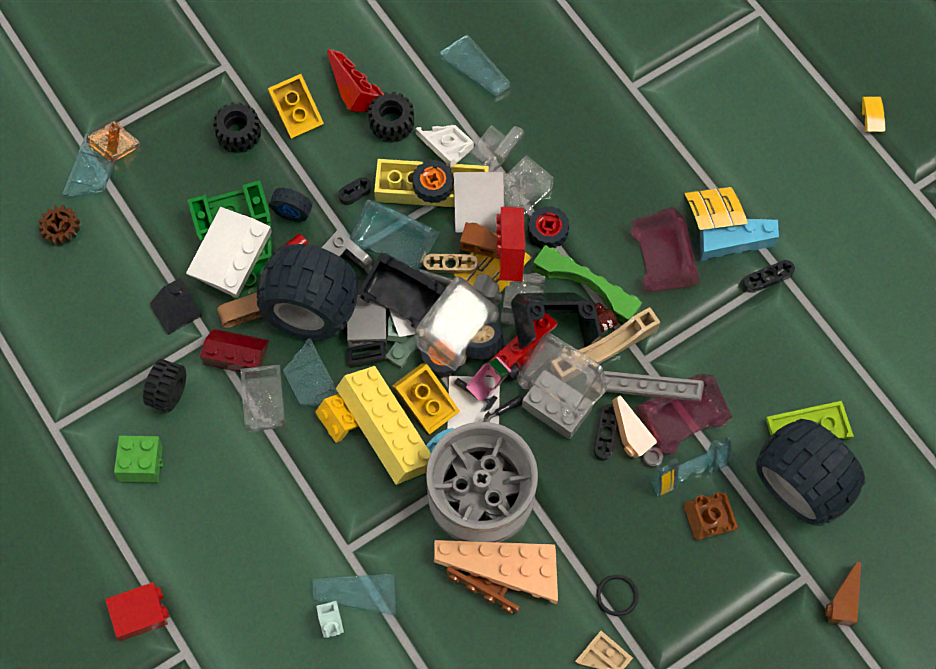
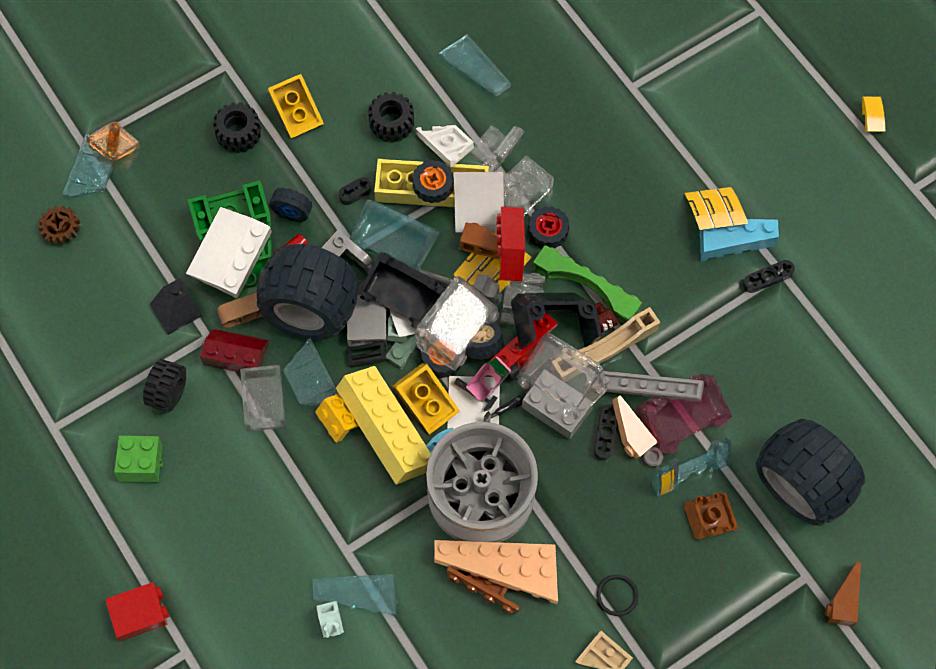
(352, 84): red wedge -> none
(456, 257): tan beam -> none
(666, 250): clear pink windscreen -> none
(828, 415): lime wing -> none

